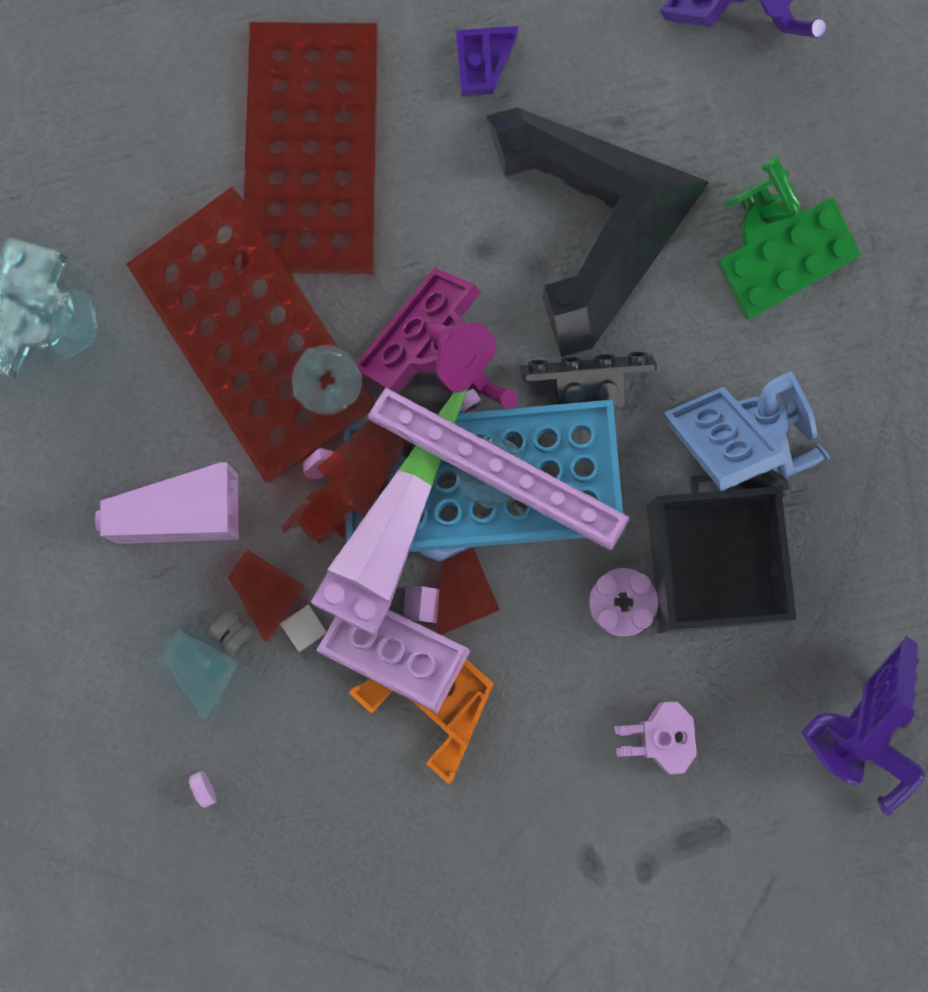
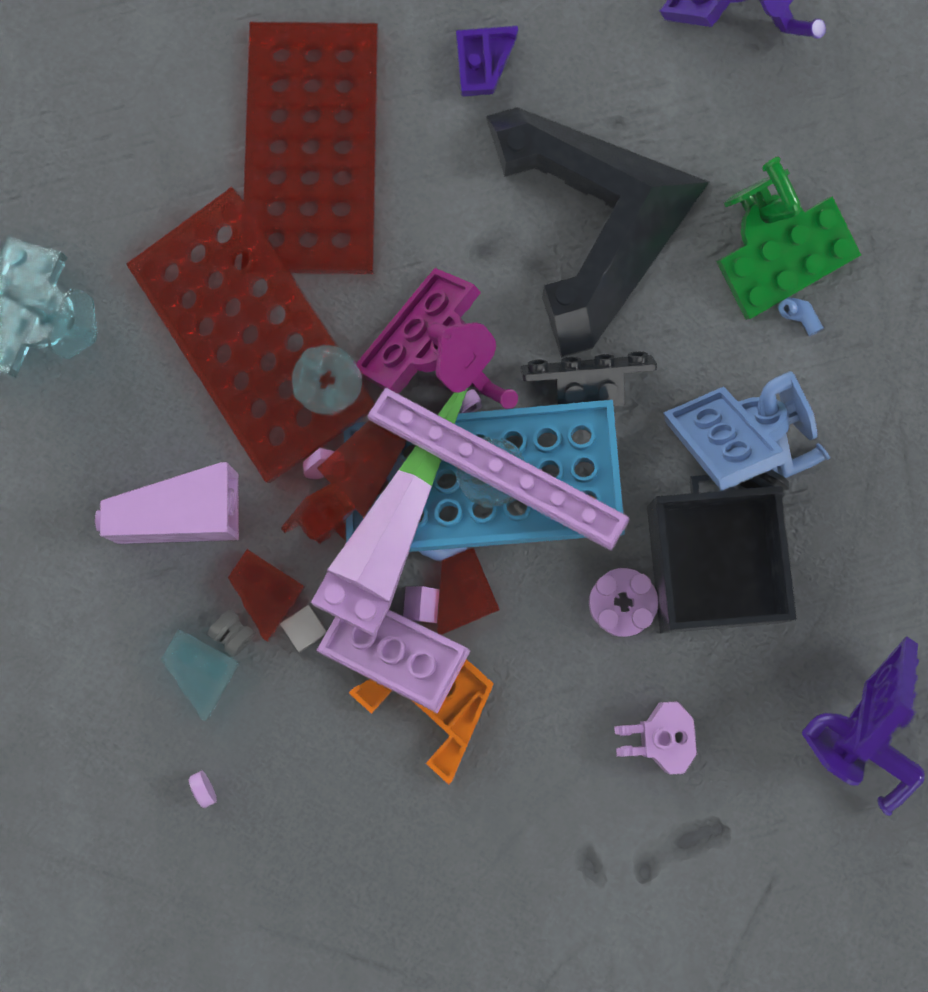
(802, 312): none -> medium blue arm

